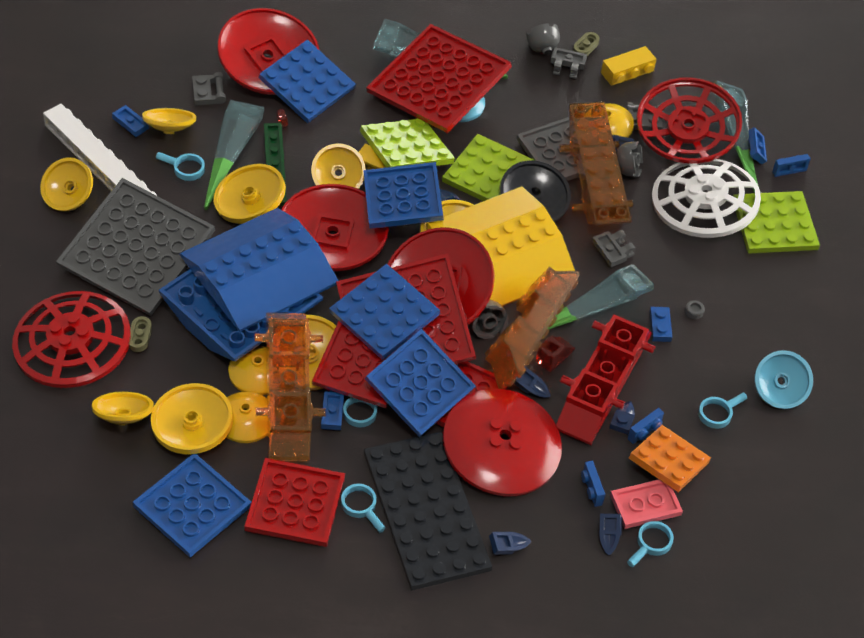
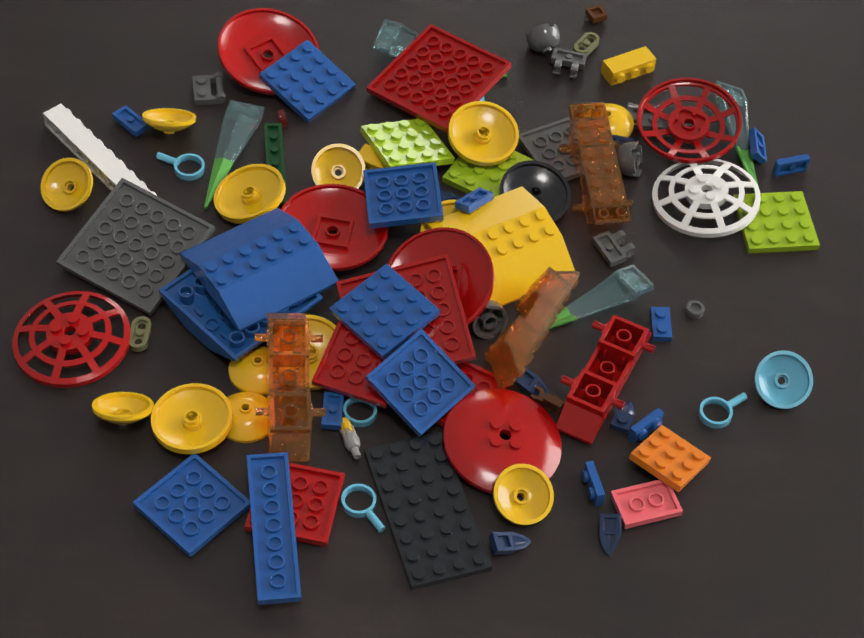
(273, 529): none -> blue plate
(350, 438): none -> light grey piece
(474, 200): none -> blue plate
(483, 133): none -> yellow dish
(532, 486): none -> yellow dish
(549, 402): none -> reddish brown plate
(553, 352): clear red slope -> none
(596, 13): none -> reddish brown plate
(645, 549): medium azure piece -> none

